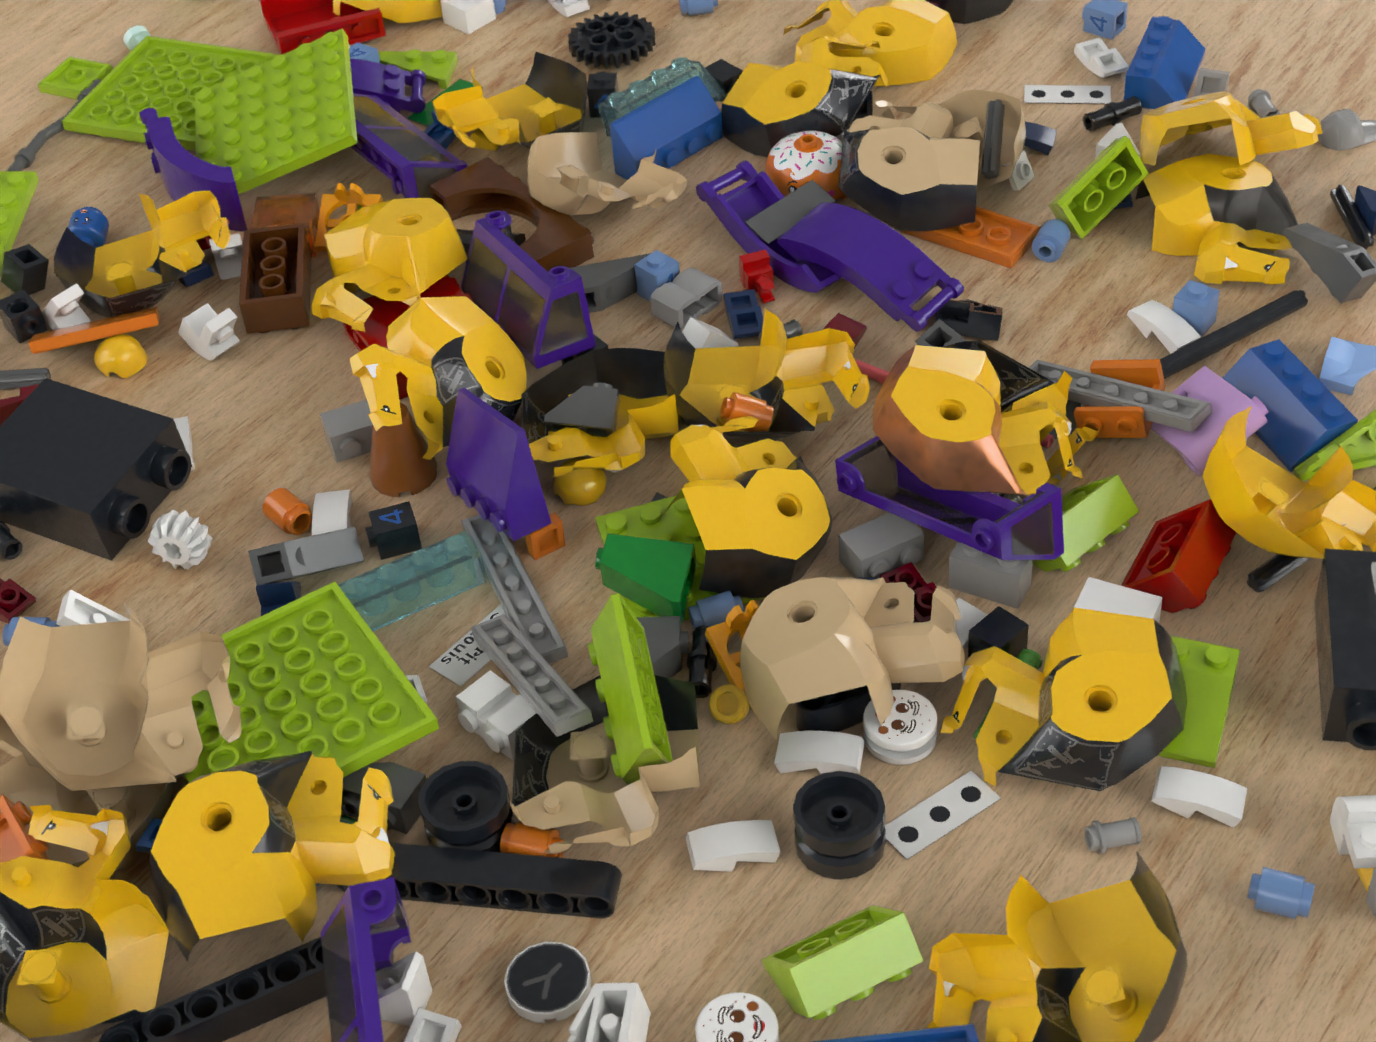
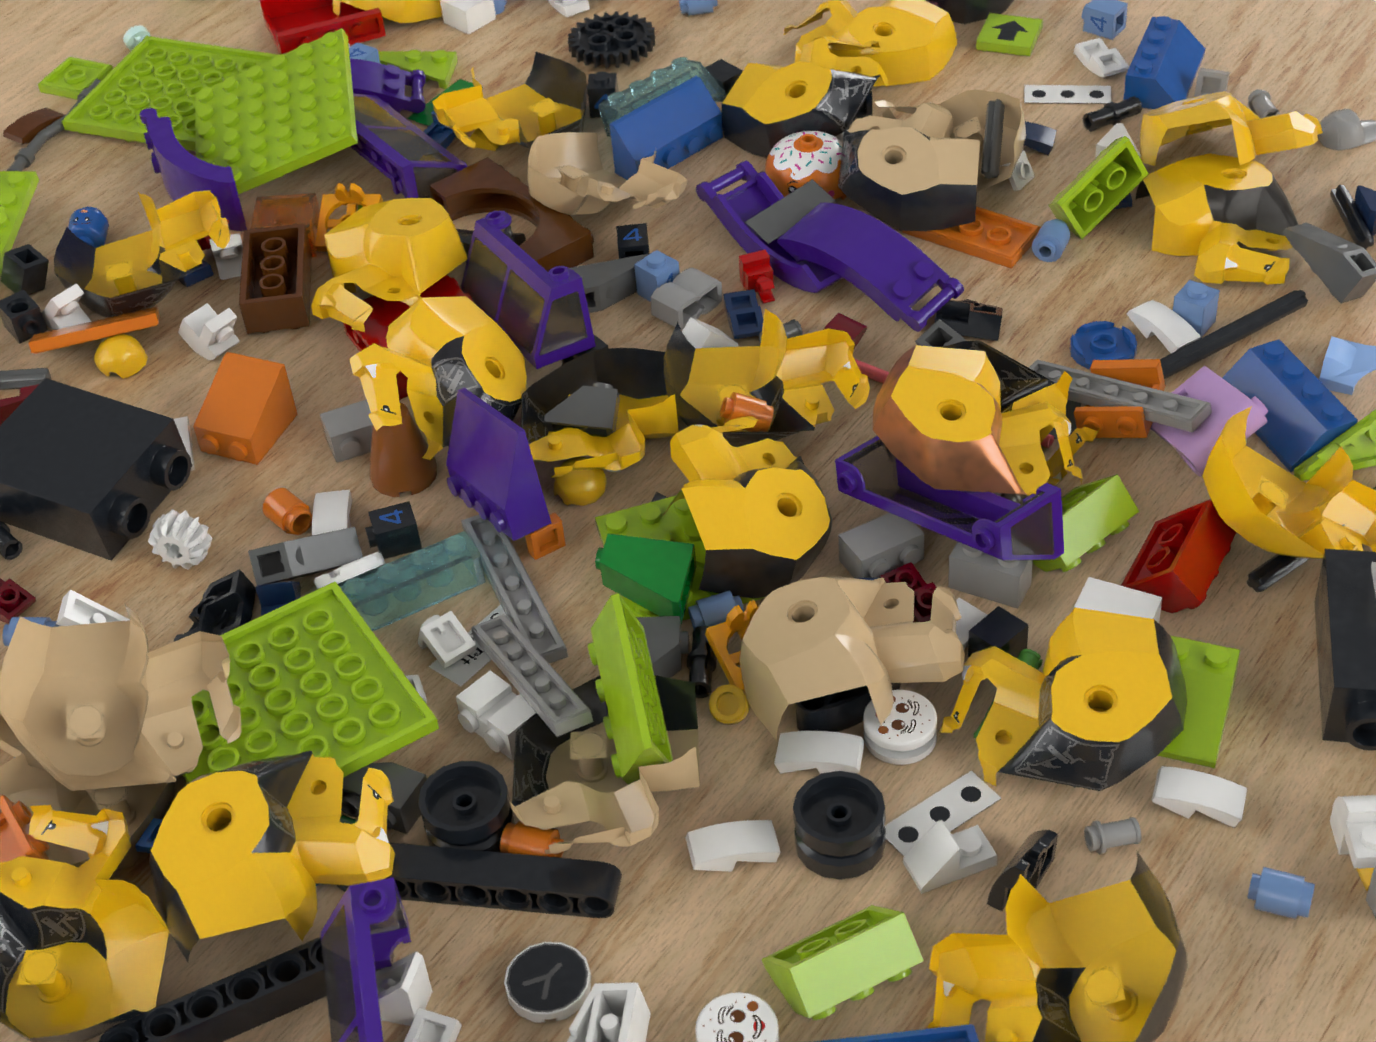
(29, 125): none -> reddish brown slope
(224, 606): none -> black slope
(245, 409): none -> orange slope
(350, 570): none -> white tile
(446, 639): none -> white bracket
(632, 240): none -> black brick
(947, 858): none -> white slope
(1009, 34): none -> lime tile
(1030, 861): none -> black slope
(1102, 342): none -> blue tile

